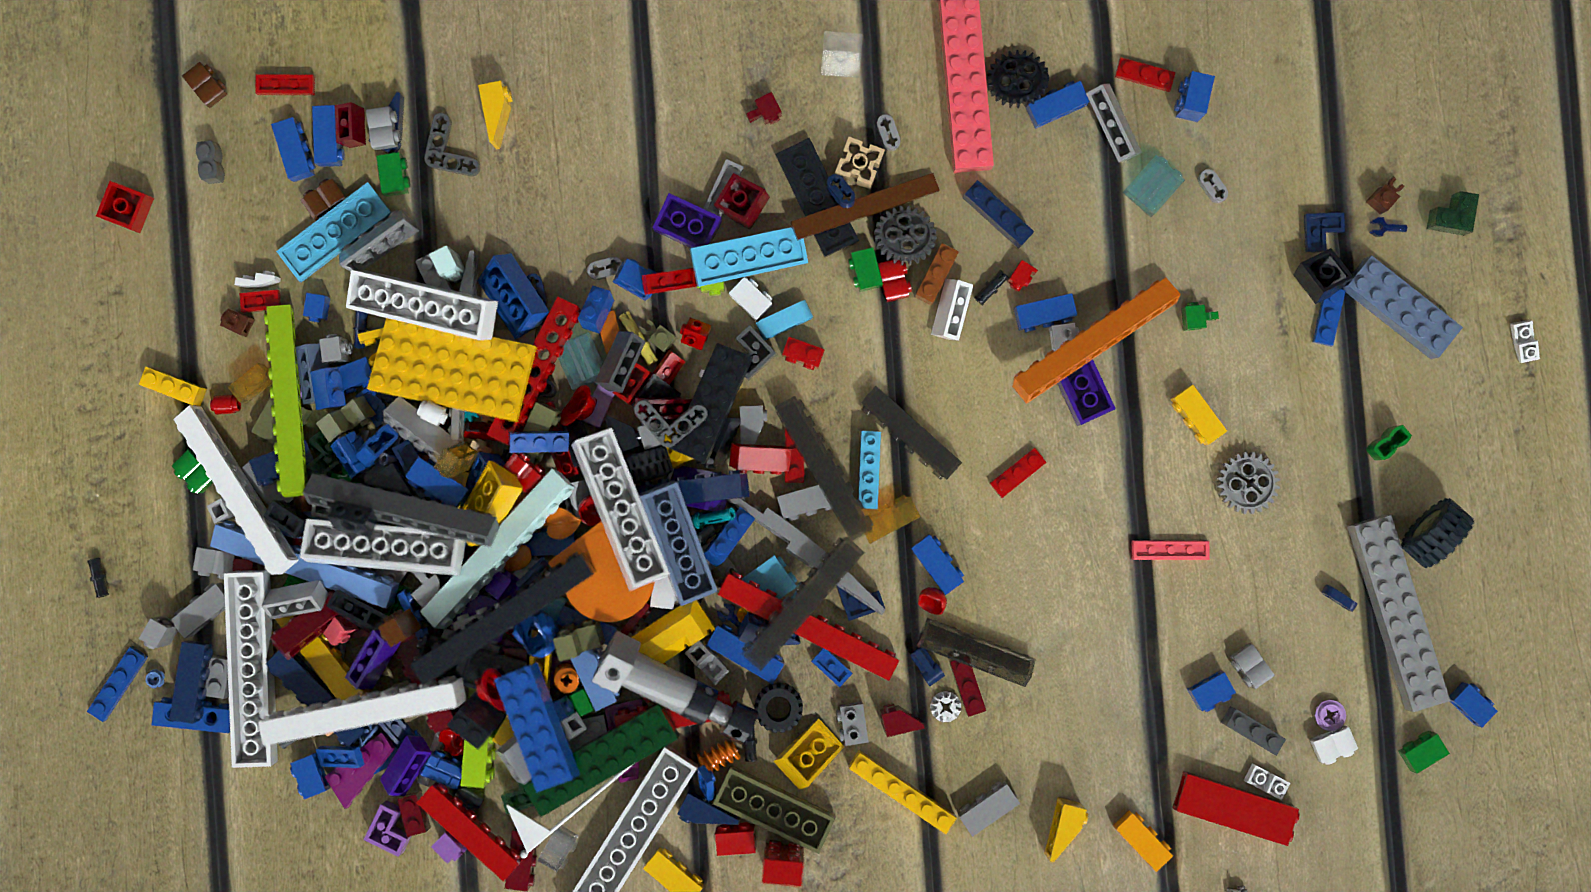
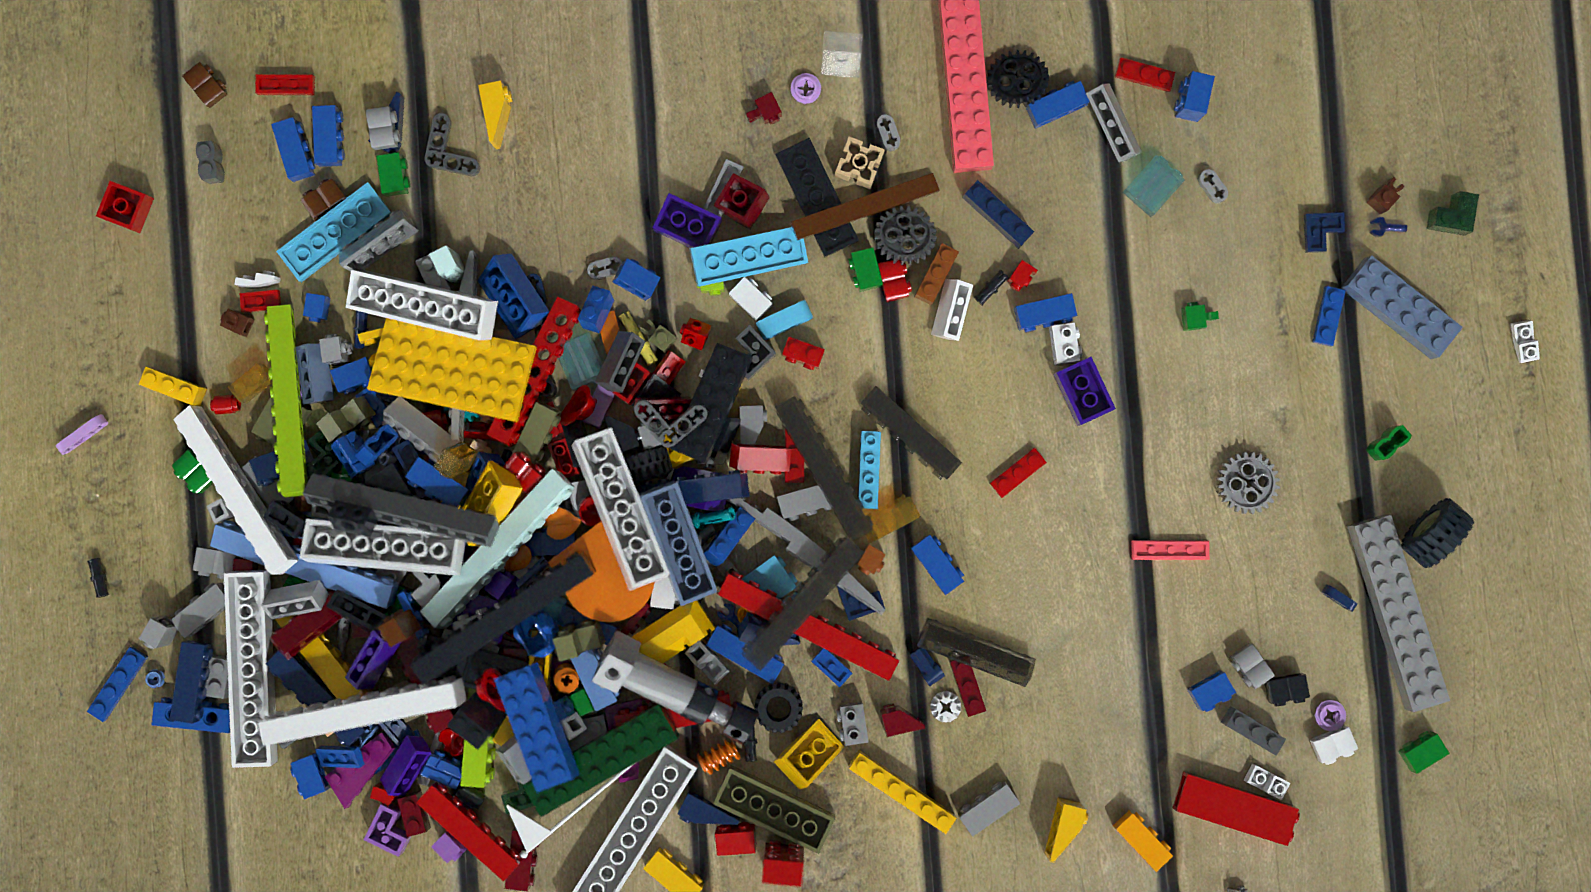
(81, 434): none -> lavender beam
(328, 388): blue brick -> none
(339, 630): coral brick -> none
(350, 125): dark red brick -> none
(379, 793): none -> red piece
(432, 413): white brick -> none
(538, 441): blue plate -> none
(558, 848): clear brick -> none
(669, 281): red plate -> none
(706, 783): blue plate -> none
(799, 82): none -> lavender gear
(843, 188): dark blue beam -> none
(871, 560): none -> dark orange brick
(932, 600): red hair -> none
(1095, 340): orange brick -> none
(1198, 415): yellow brick -> none
(1287, 688): none -> black brick
(1322, 275): black slope -> none
(1472, 704): blue brick -> none

